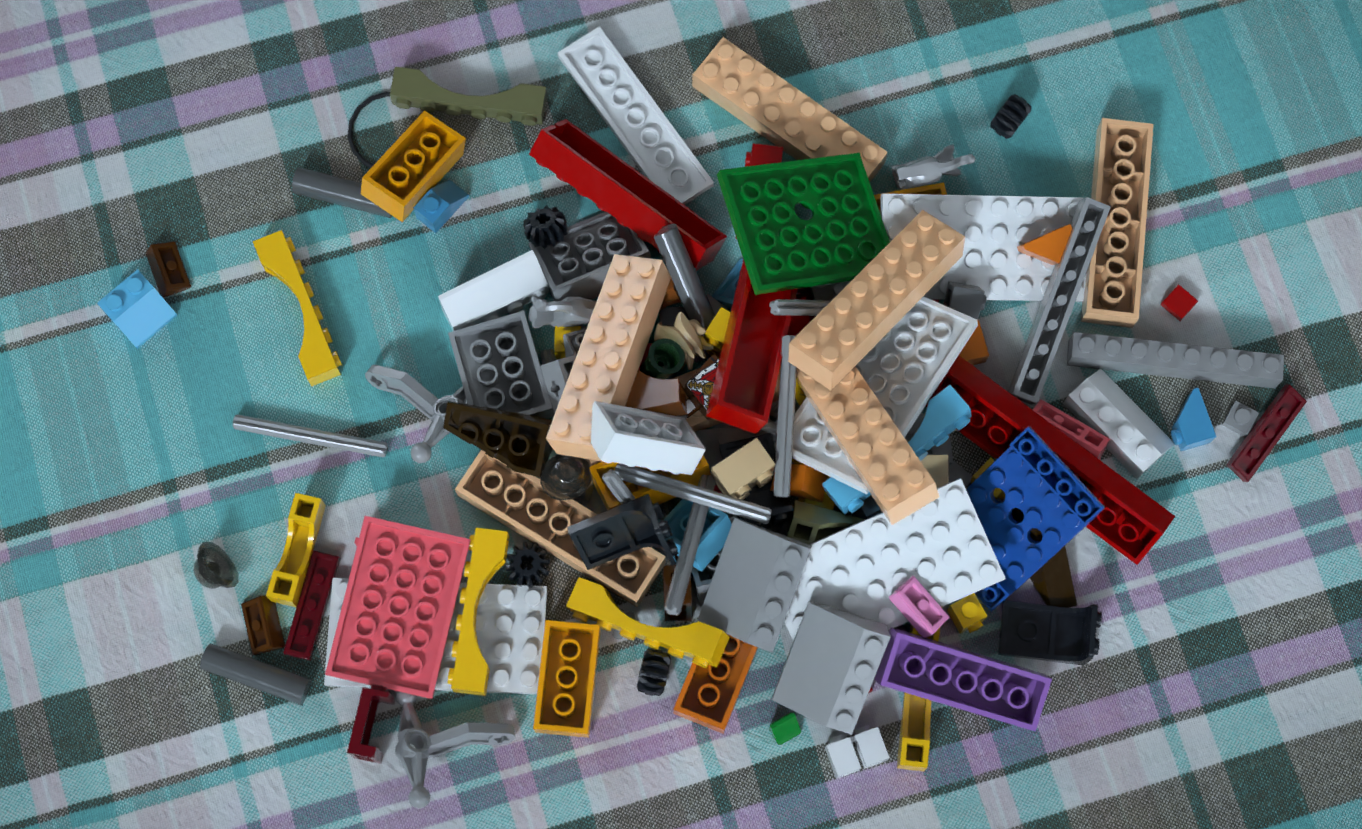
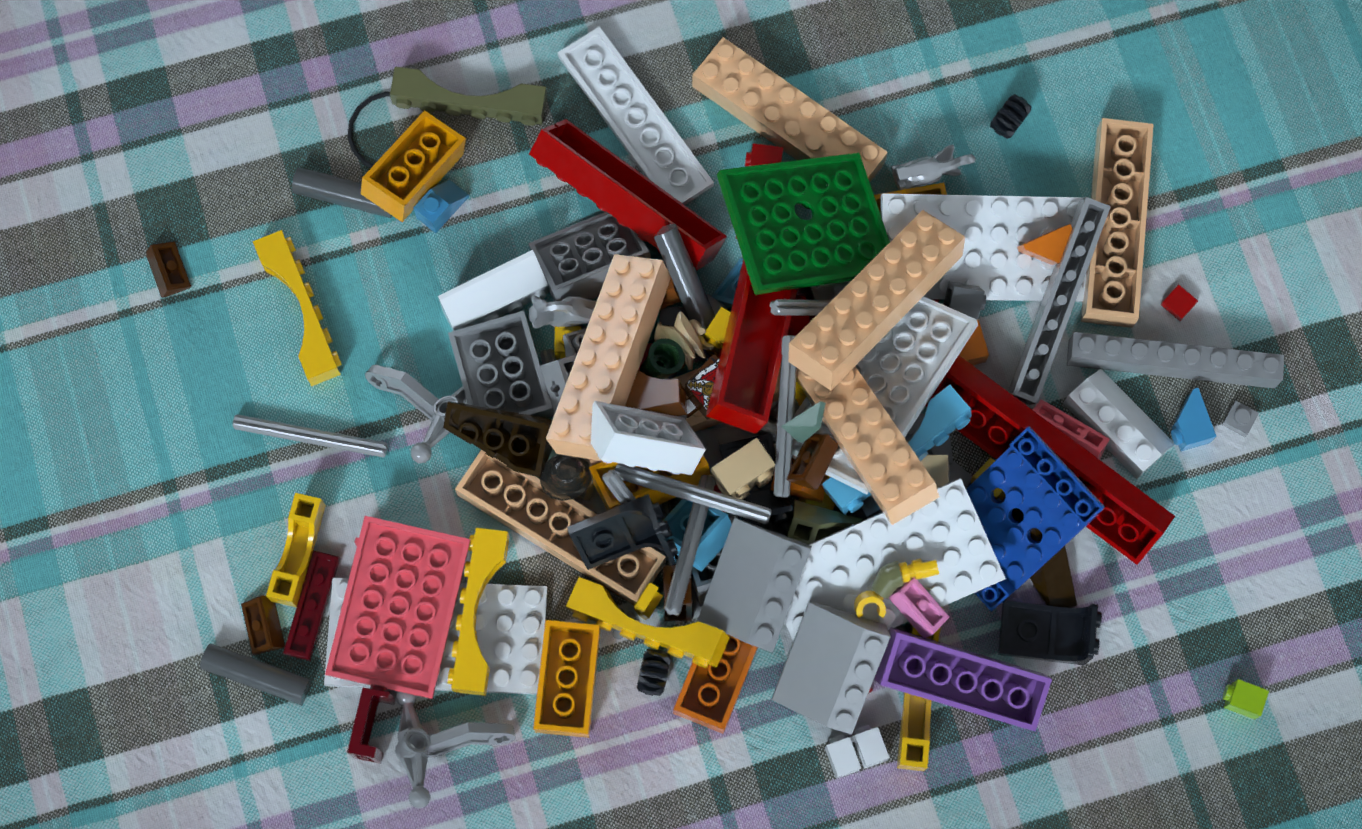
(137, 309): medium azure slope -> none
(214, 567): clear smoke hat -> none
(538, 564): black gear -> none
(545, 227): black gear -> none
(648, 601): none -> yellow slope
(785, 728): green slope -> none
(806, 423): none -> sand green slope
(813, 461): none -> reddish brown slope
(889, 579): none -> yellow piece
(967, 614): yellow brick -> none
(1245, 699): none -> lime brick
(1266, 433): dark red tile -> none

